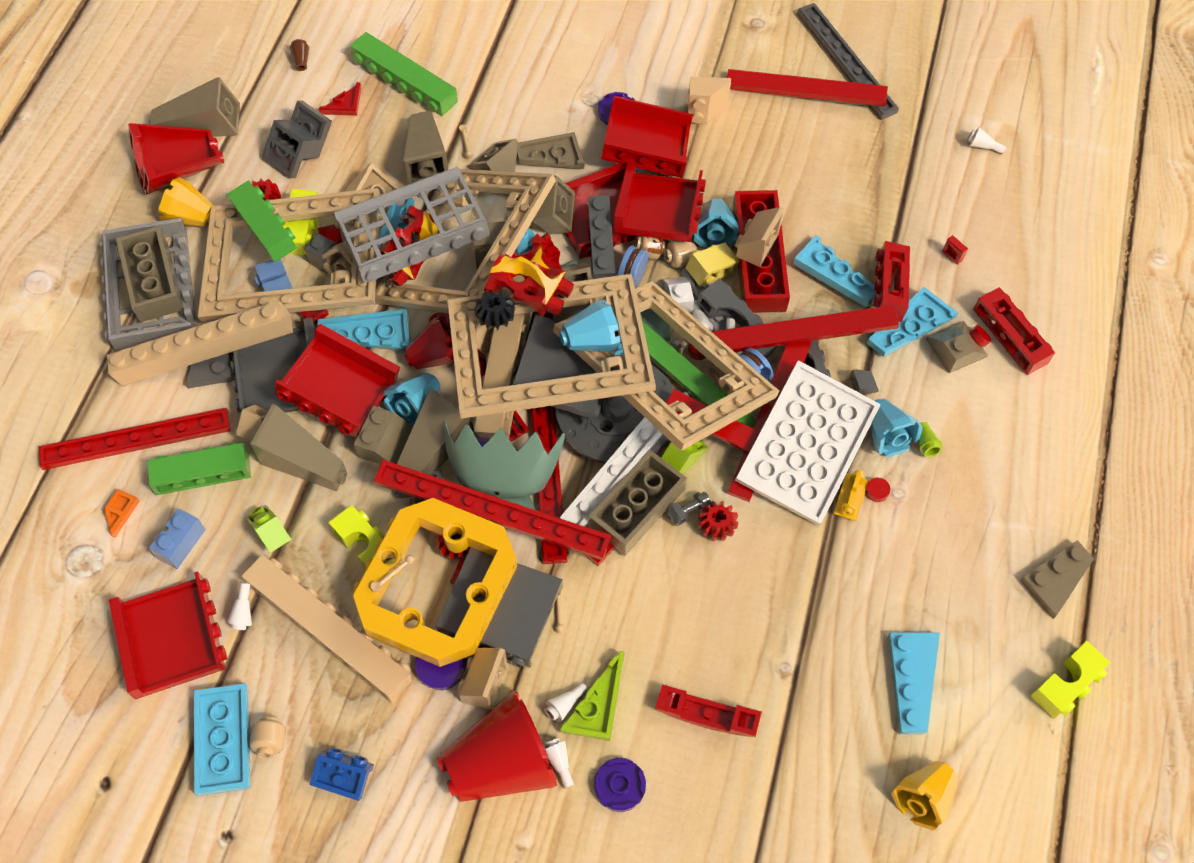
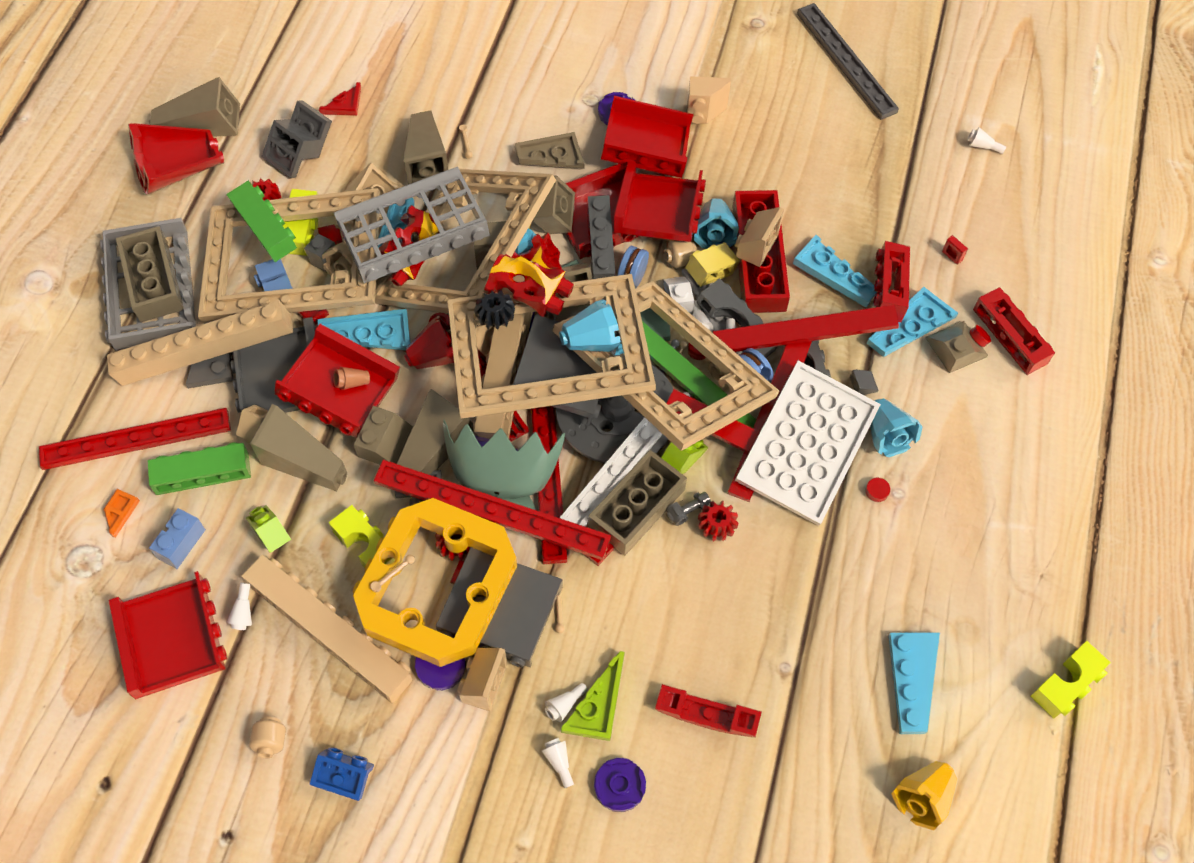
(185, 203): yellow cone -> none
(221, 740): medium azure plate -> none
(299, 52): reddish brown cone -> none
(348, 378): none -> nougat cone
(404, 74): bright green brick -> none
(409, 396): medium azure cone -> none
(498, 157): dark tan slope -> none
(498, 755): red cone -> none
(654, 246): tan head -> none
(808, 87): red tile -> none
(851, 495): yellow hinge -> none
(929, 443): lime cone -> none
(1058, 577): dark tan wing -> none

